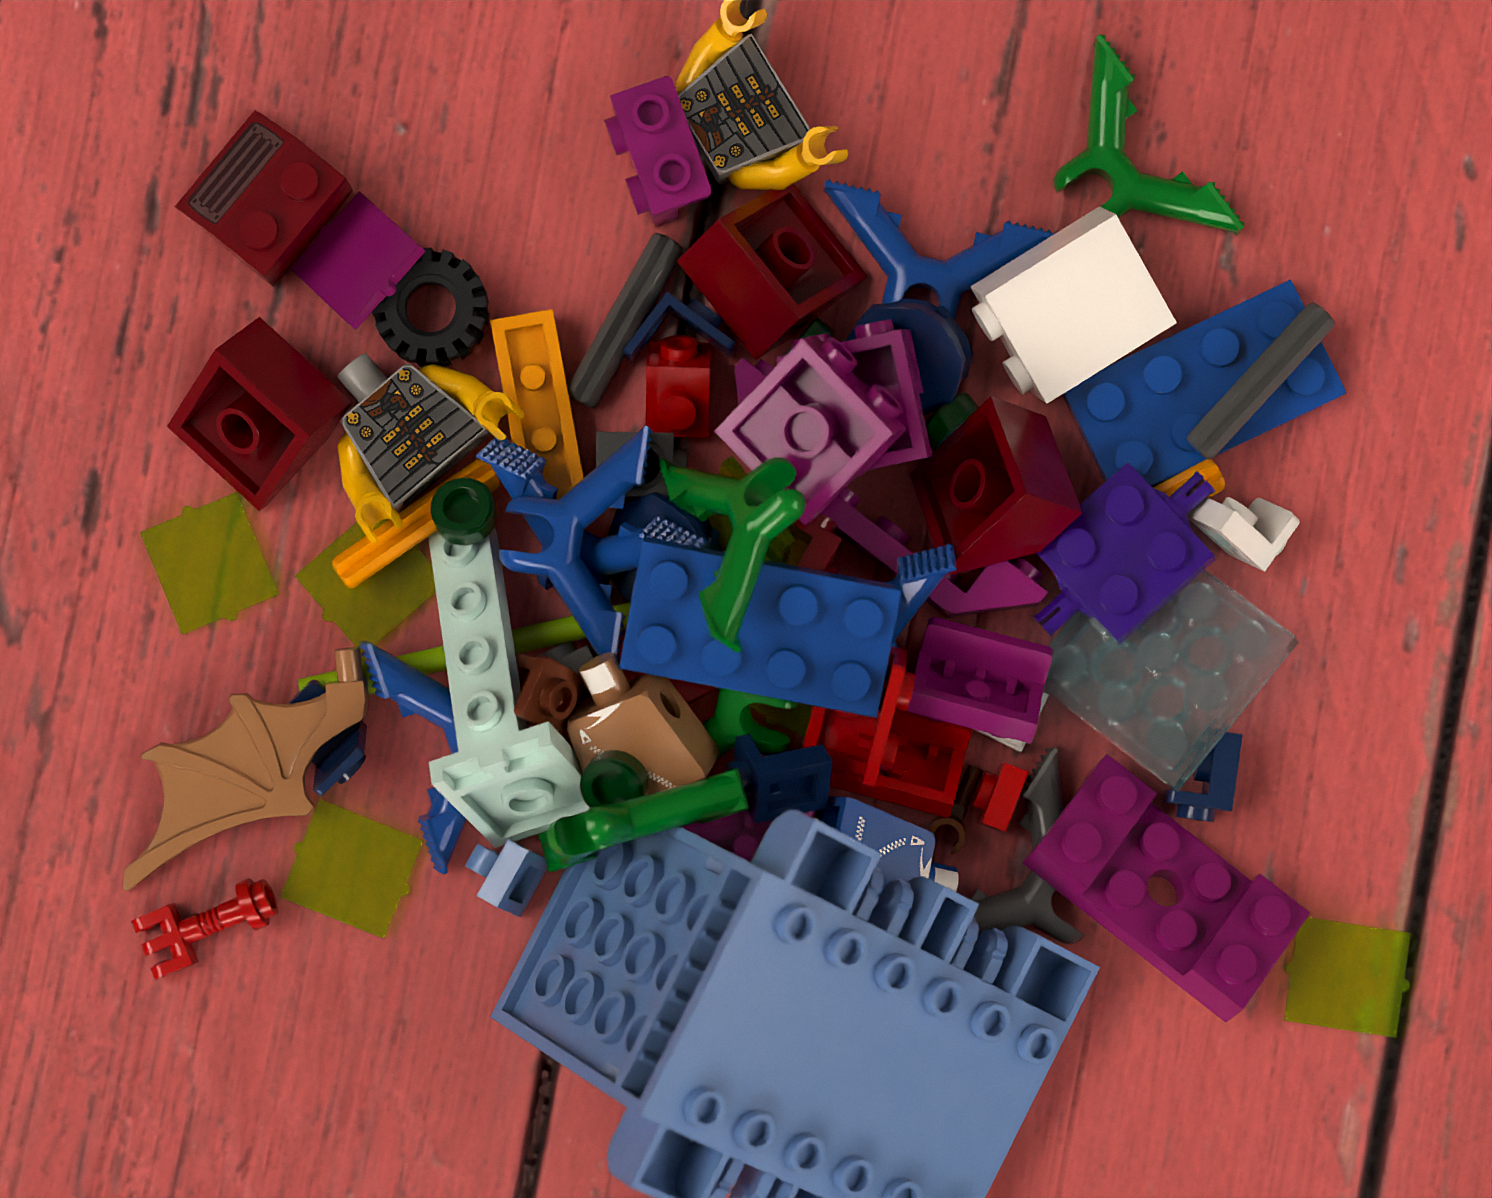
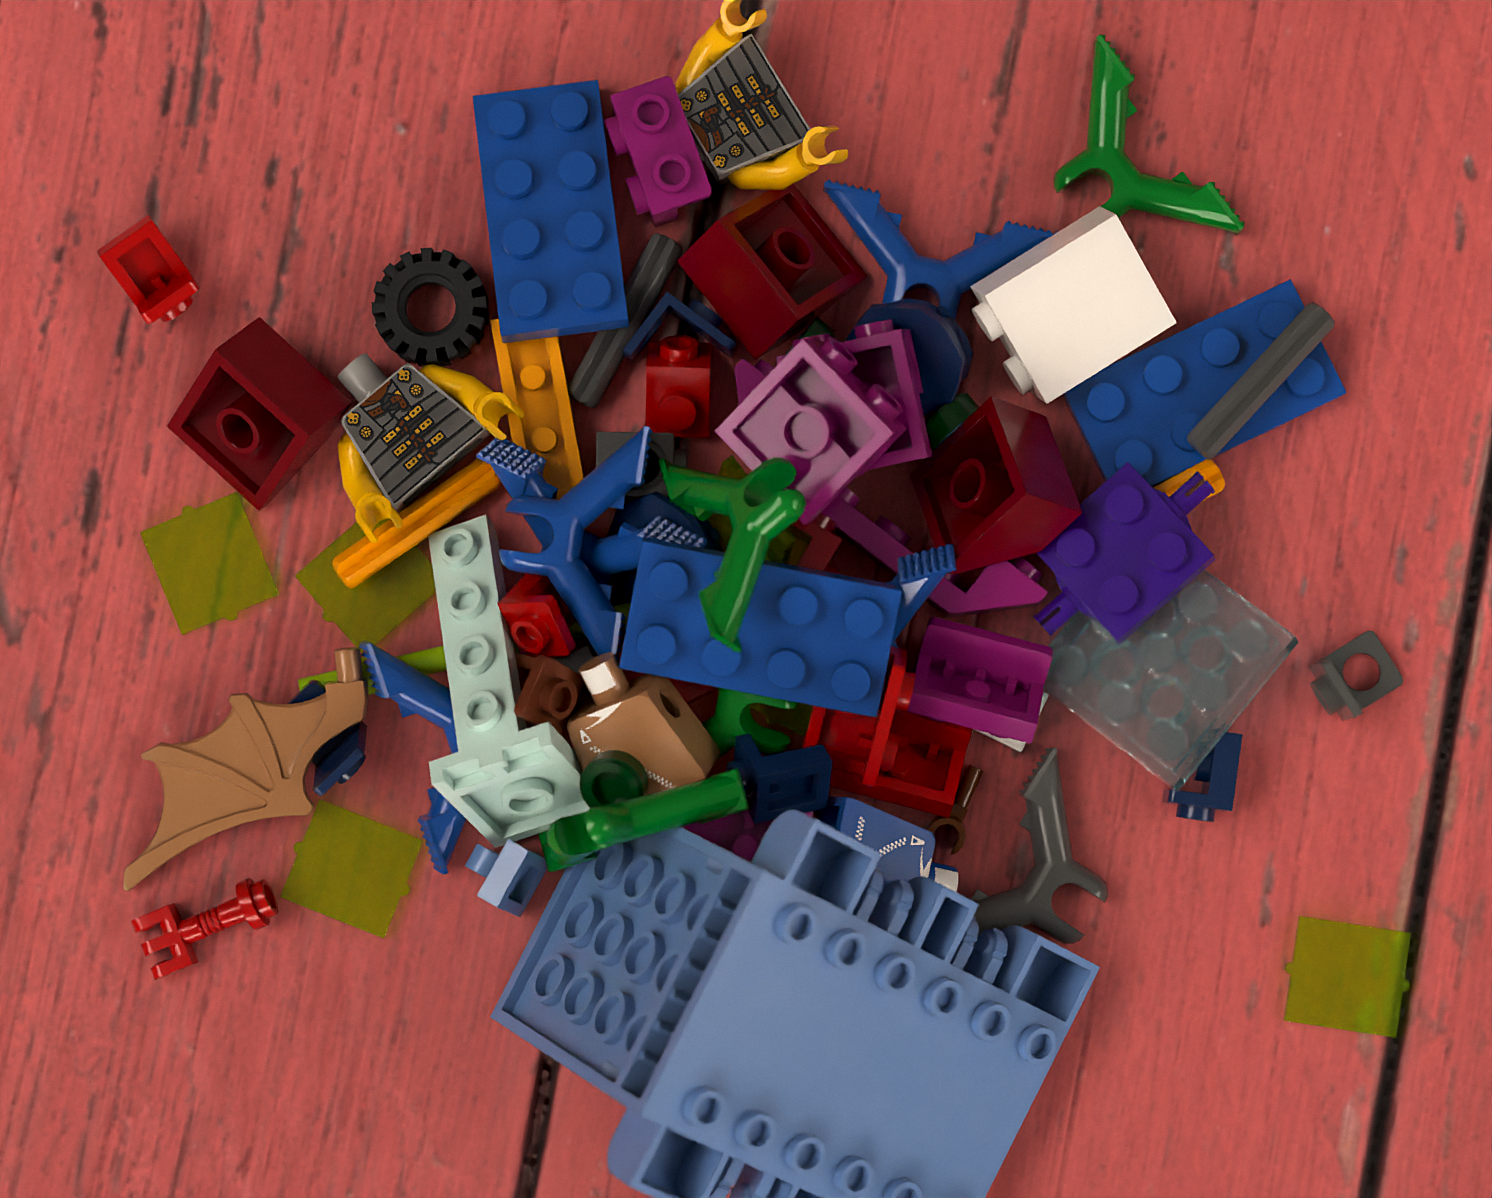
(150, 271): none -> red bracket
(265, 197): dark red slope -> none
(357, 260): magenta piece -> none
(464, 511): dark green tile -> none
(538, 618): none -> red bracket
(550, 211): none -> blue plate
(999, 796): red plate -> none
(1222, 926): magenta piece -> none
(1246, 533): white bracket -> none
(1336, 694): none -> dark grey bracket

